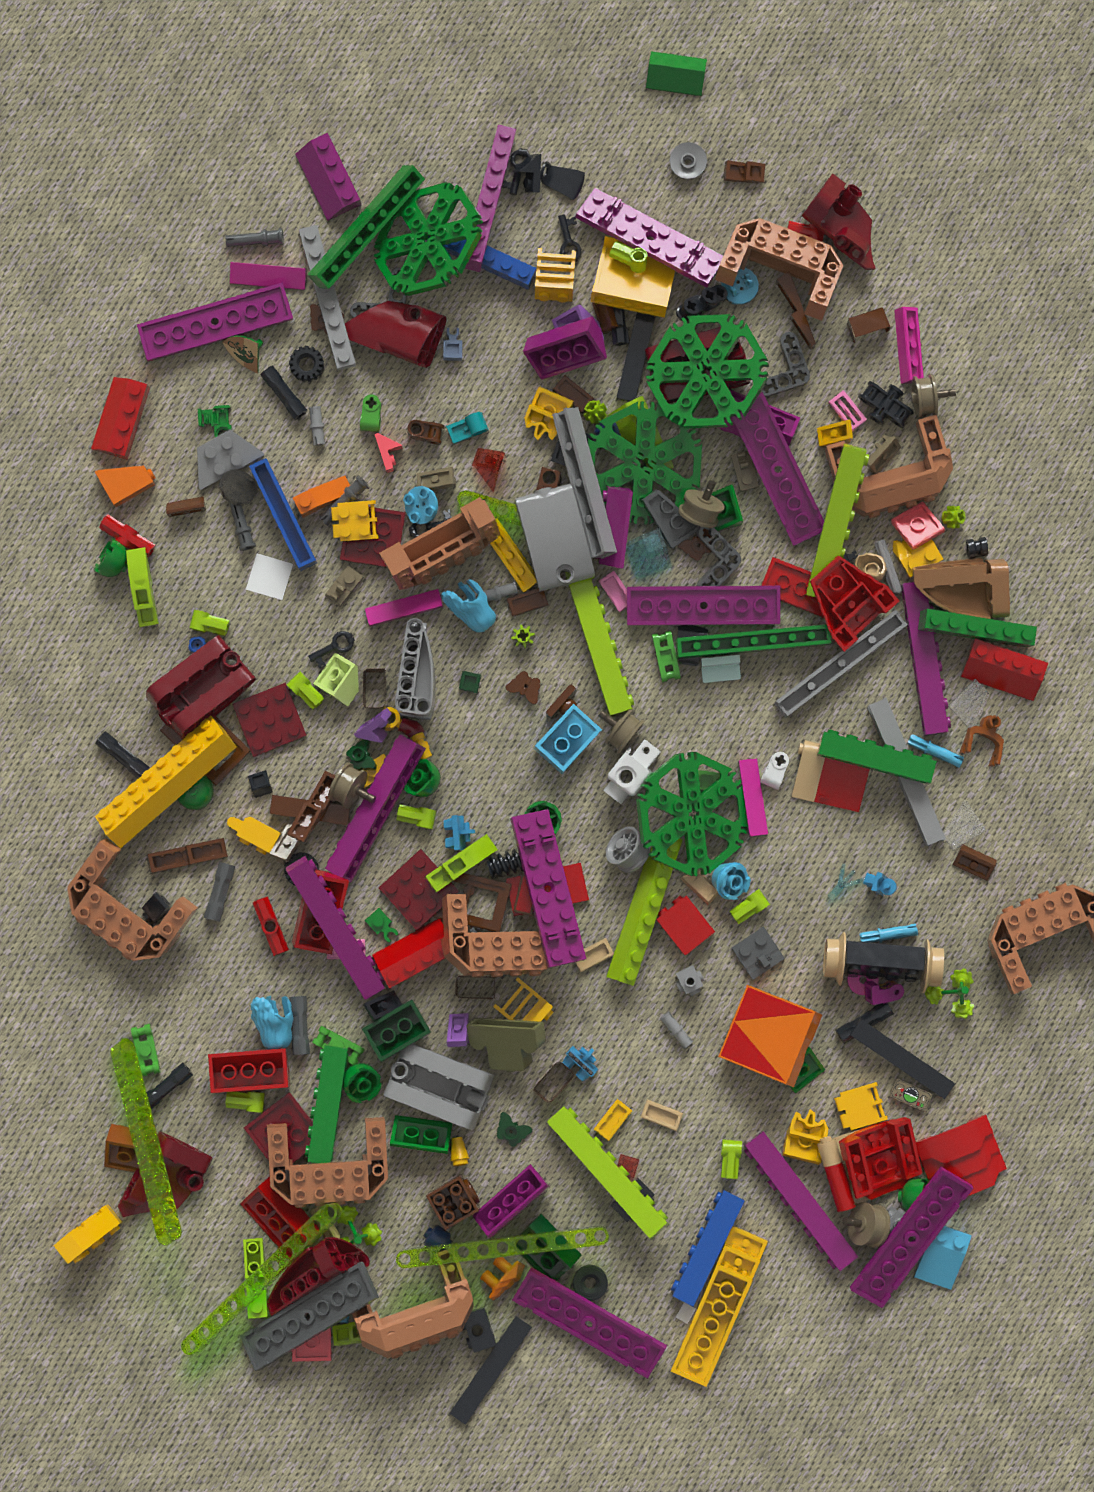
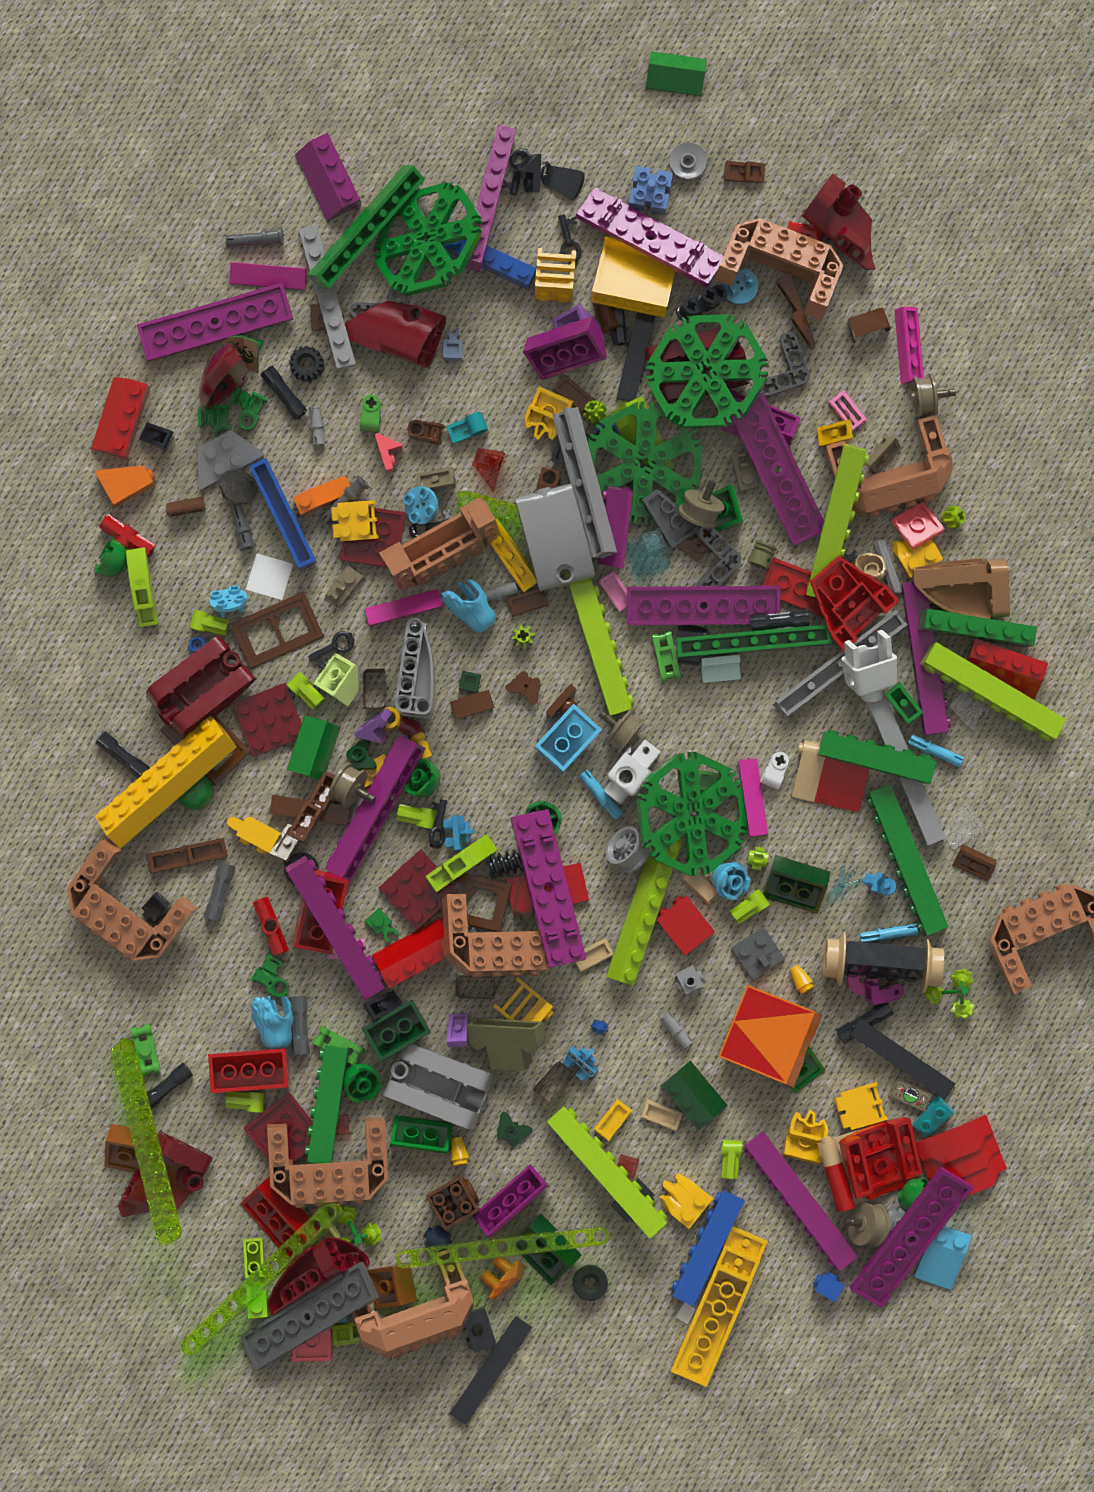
(88, 1235): yellow brick -> none
(157, 436): none -> black slope
(222, 368): none -> dark red panel
(228, 600): none -> medium azure plate
(252, 404): none -> green piece
(260, 784): black slope -> none
(267, 975): none -> green piece
(270, 612): none -> reddish brown door
(313, 747): none -> green slope
(343, 1125): none -> clear red tile
(393, 1286): none -> dark orange slope
(441, 807): none -> black piece
(472, 705): none -> reddish brown slope
(598, 791): none -> medium azure axle
(599, 1026): none -> blue plate
(608, 1332): magenta piece -> none
(630, 256): lime piece -> none
(650, 190): none -> medium blue brick
(684, 1200): none -> yellow plate
(694, 1095): none -> dark green slope
(757, 858): none -> lime gear
(762, 555): none -> olive piece
(779, 620): none -> black axle
(796, 884): none -> dark green slope
(801, 980): none -> yellow cone
(828, 1285): none -> blue brick
(870, 669): none -> white piece
(881, 400): black axle -> none
(903, 703): none -> green slope
(907, 859): none -> green brick
(933, 1117): none -> teal plate
(977, 547): black wheel -> none
(987, 729): dark orange piece -> none
(993, 692): none -> lime brick

